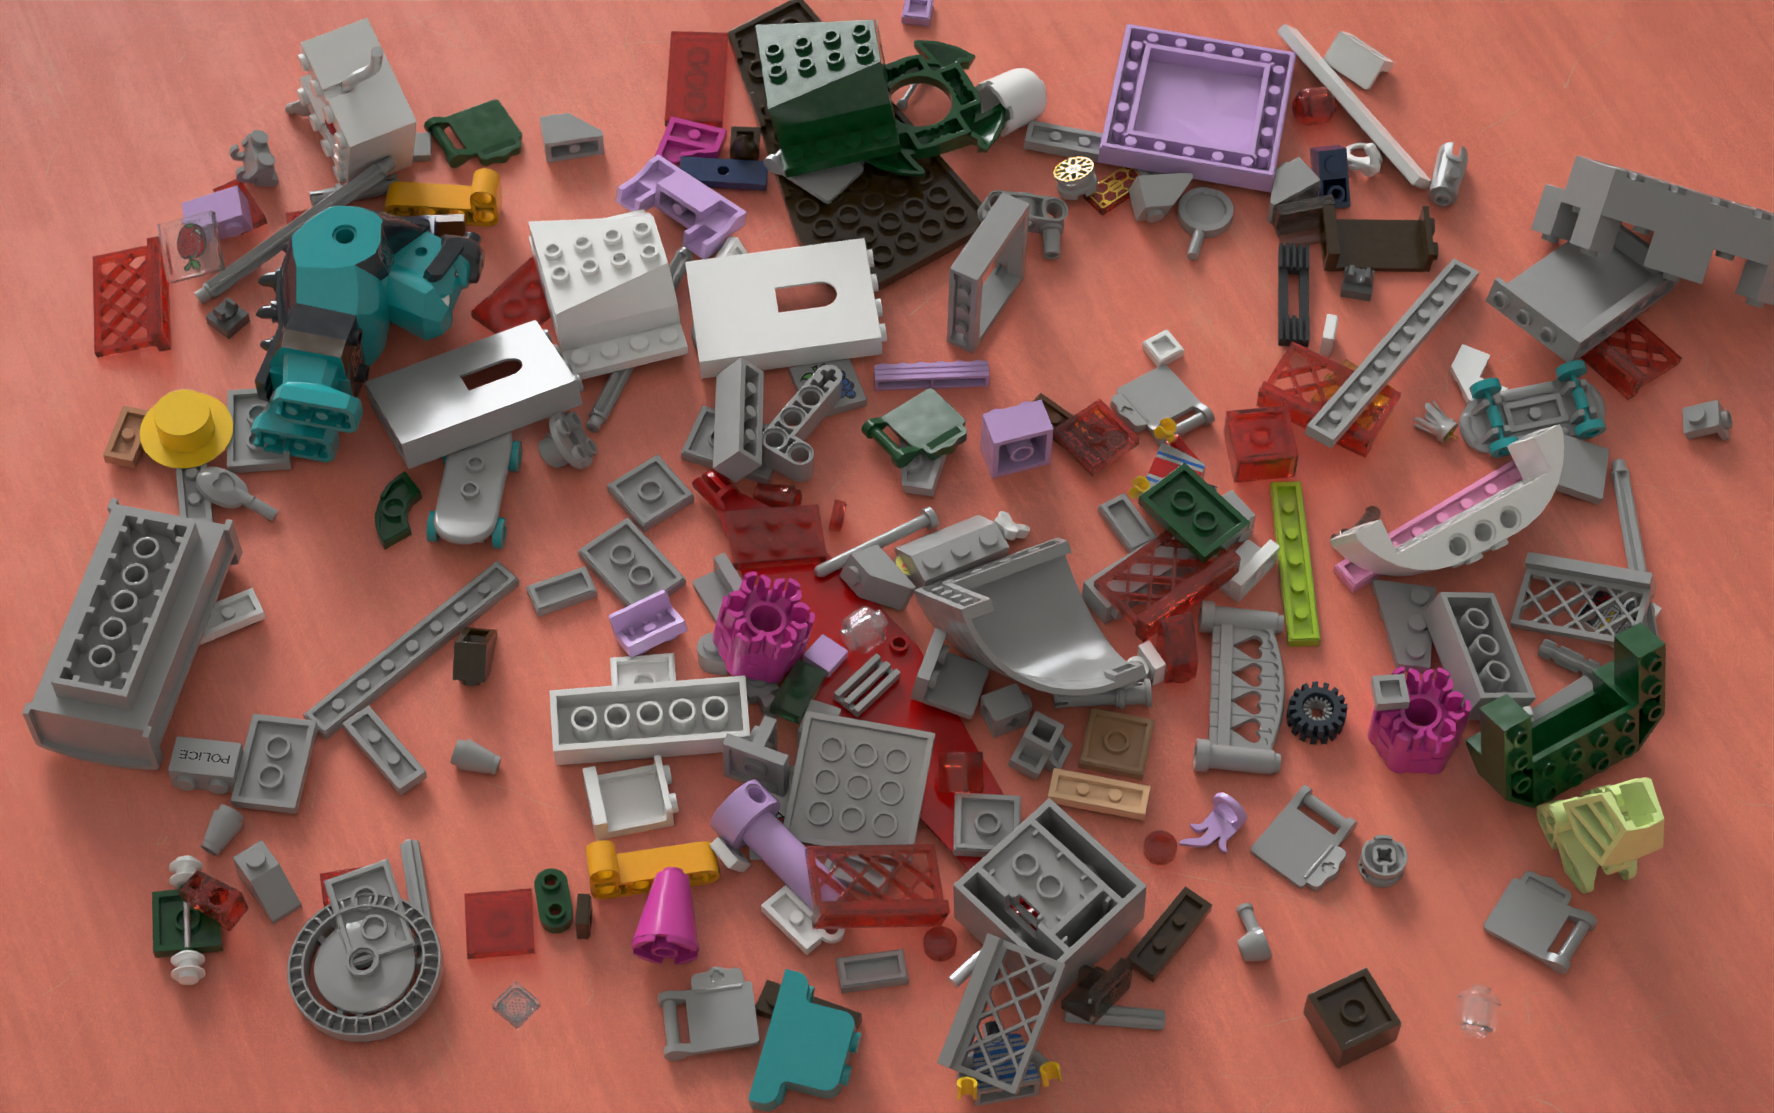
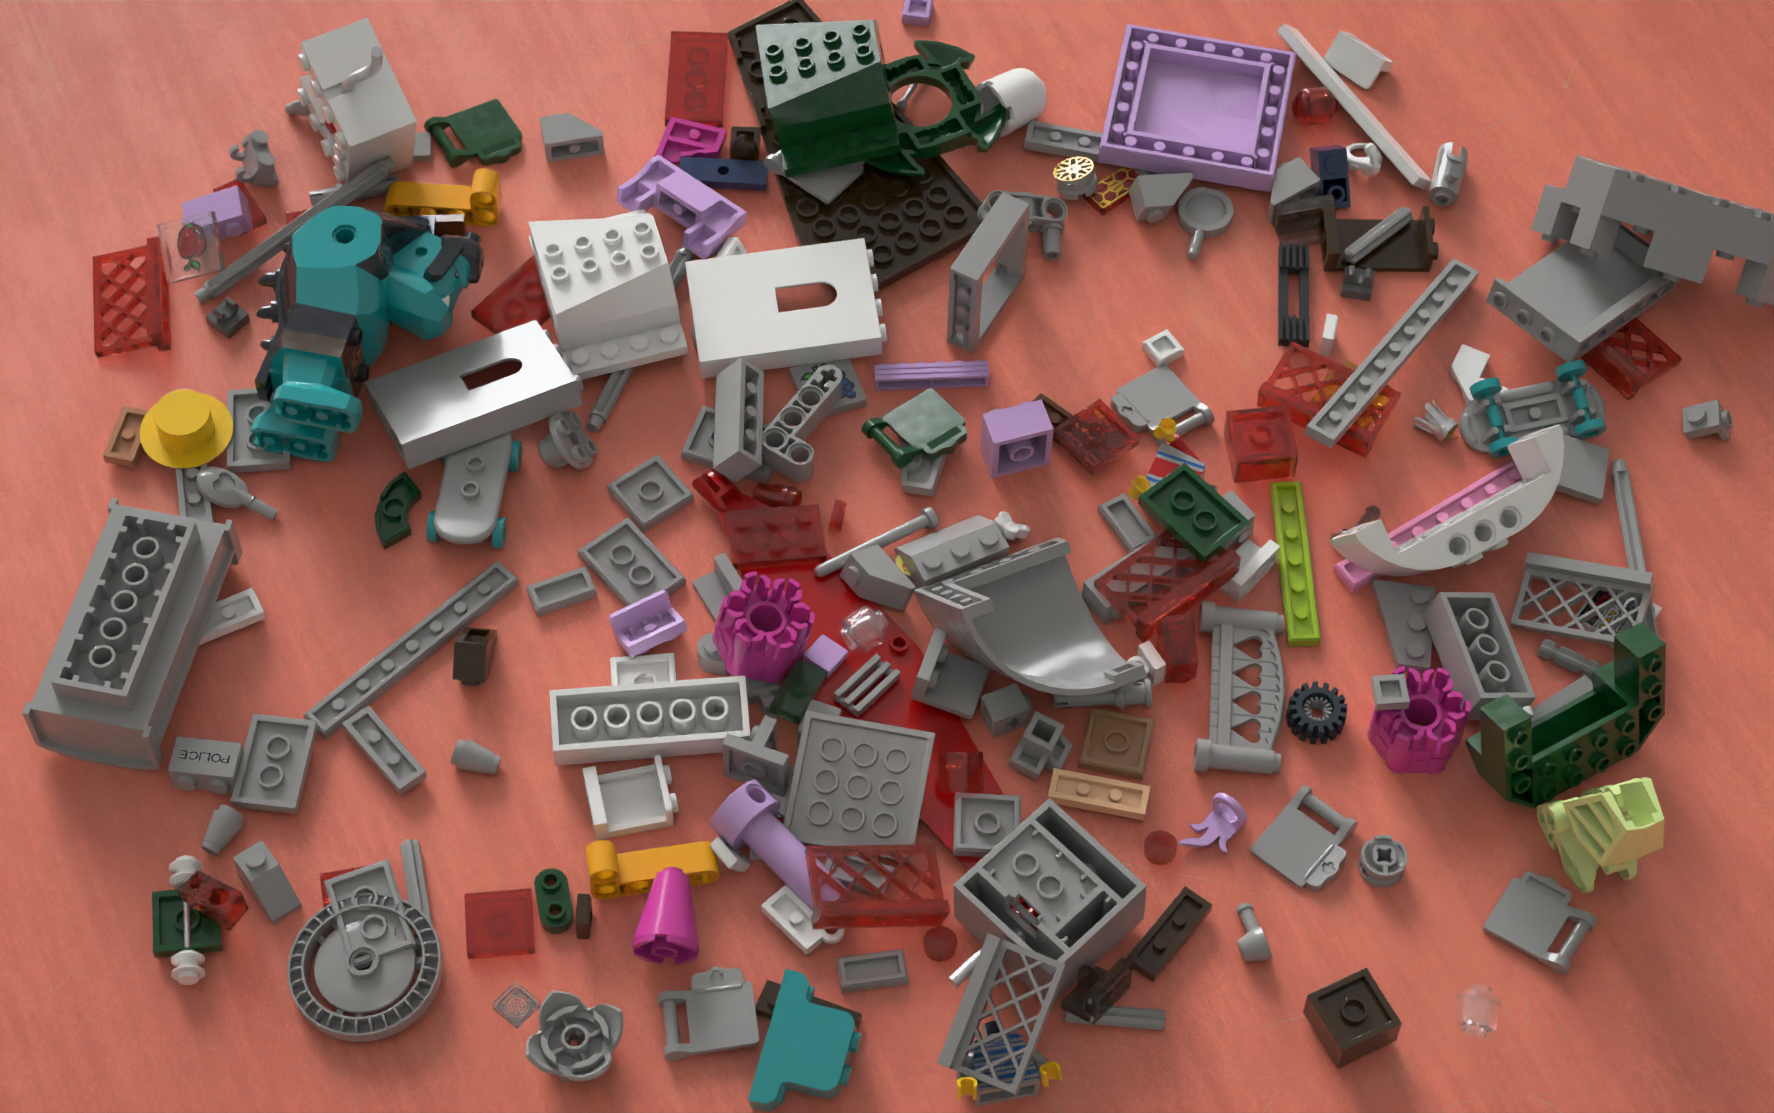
(565, 1019): none -> light grey brick
(1378, 235): none -> light grey axle

